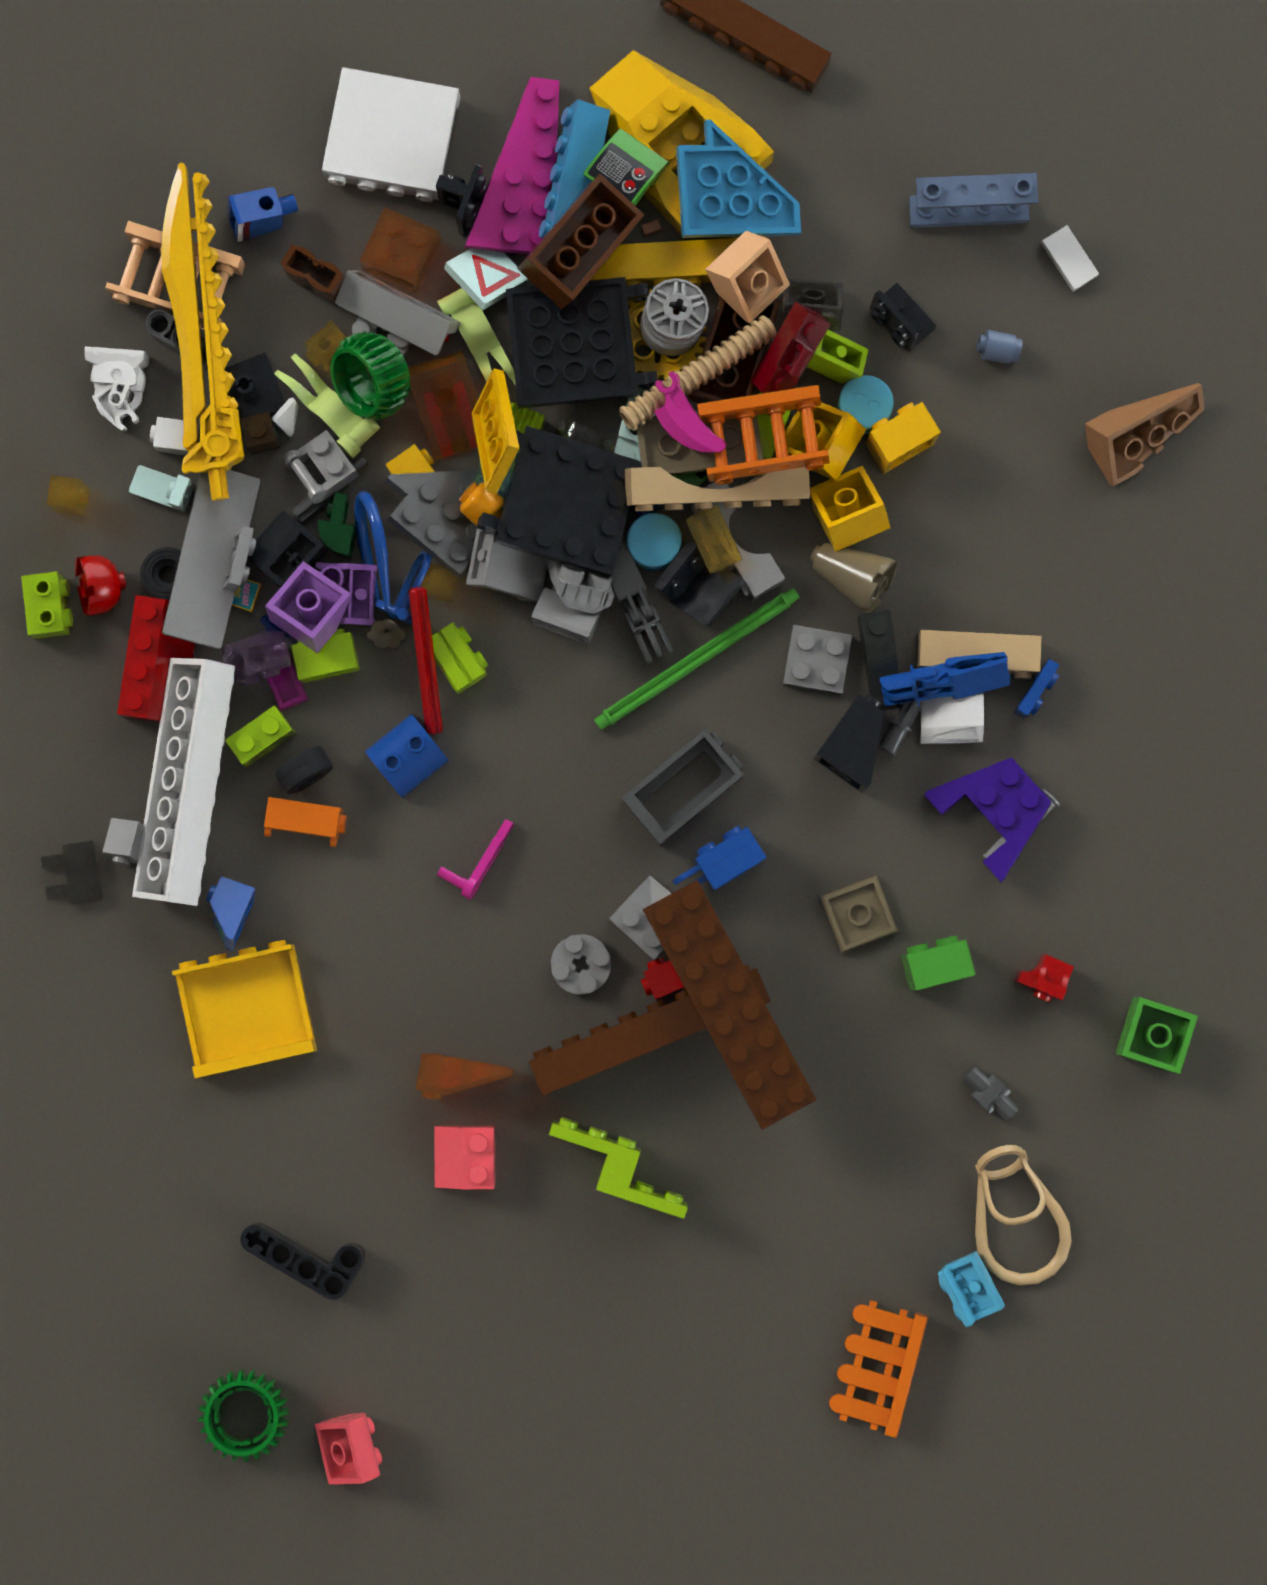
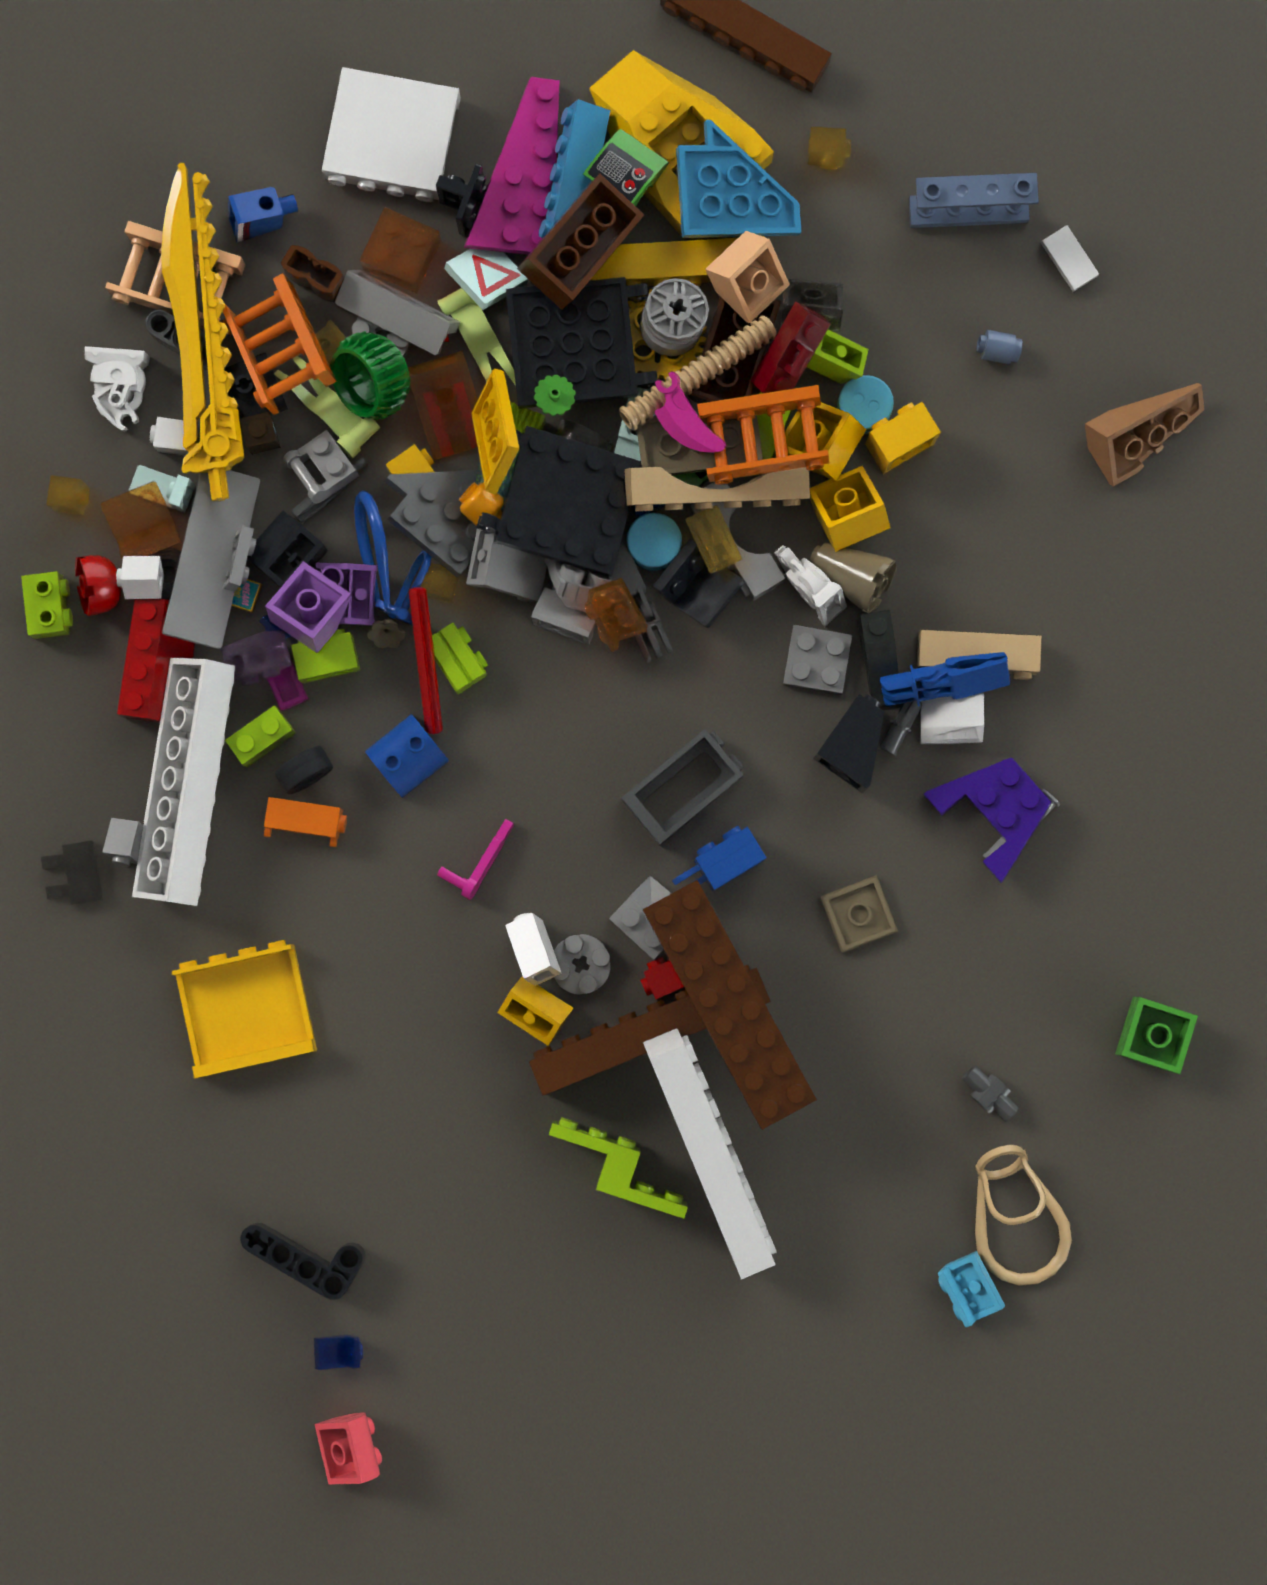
(141, 521): none -> clear orange bracket
(141, 577): none -> white brick
(217, 1434): green gear -> none
(230, 908): blue slope -> none
(286, 417): white slope -> none
(306, 344): none -> orange fence
(337, 534): dark green brick -> none
(337, 1352): none -> clear blue bracket
(449, 1074): clear orange slope -> none
(464, 1157): coral slope -> none
(533, 948): none -> white brick
(535, 1010): none -> yellow brick
(554, 395): none -> bright green piece
(614, 613): none -> clear orange bracket
(651, 227): nougat piece -> none
(696, 658): bright green piece -> none
(712, 1158): none -> white brick
(812, 585): none -> white piece
(828, 147): none -> clear yellow brick
(871, 1380): orange fence -> none
(901, 316): black bracket -> none
(938, 964): bright green brick -> none
(1045, 679): blue plate -> none
(1047, 979): red brick -> none

